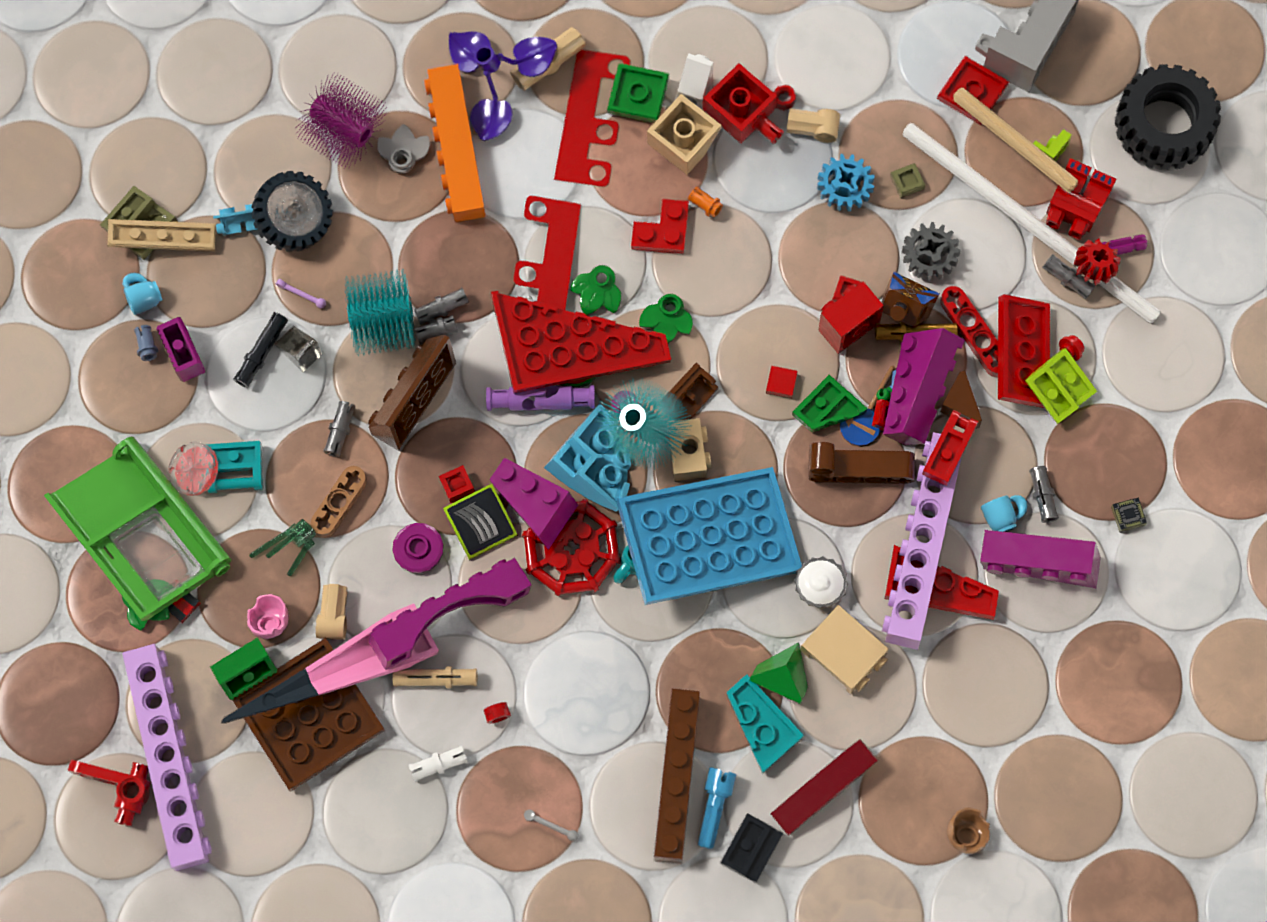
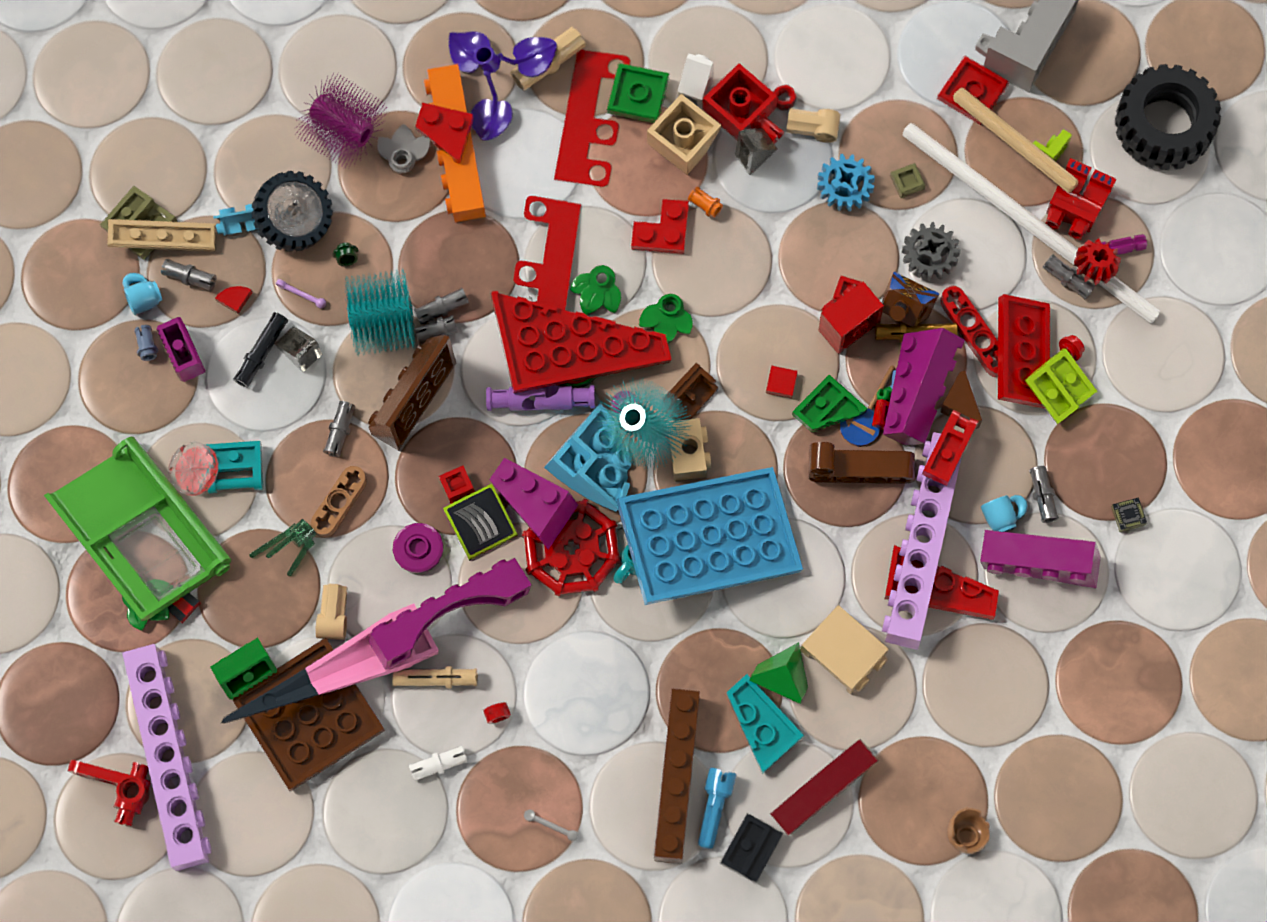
(188, 274): none -> flat silver pin
(234, 297): none -> red tile
(268, 617): bright pink hair -> none
(346, 254): none -> dark green plate
(445, 128): none -> red wing
(753, 148): none -> clear smoke slope
(821, 582): white piece -> none

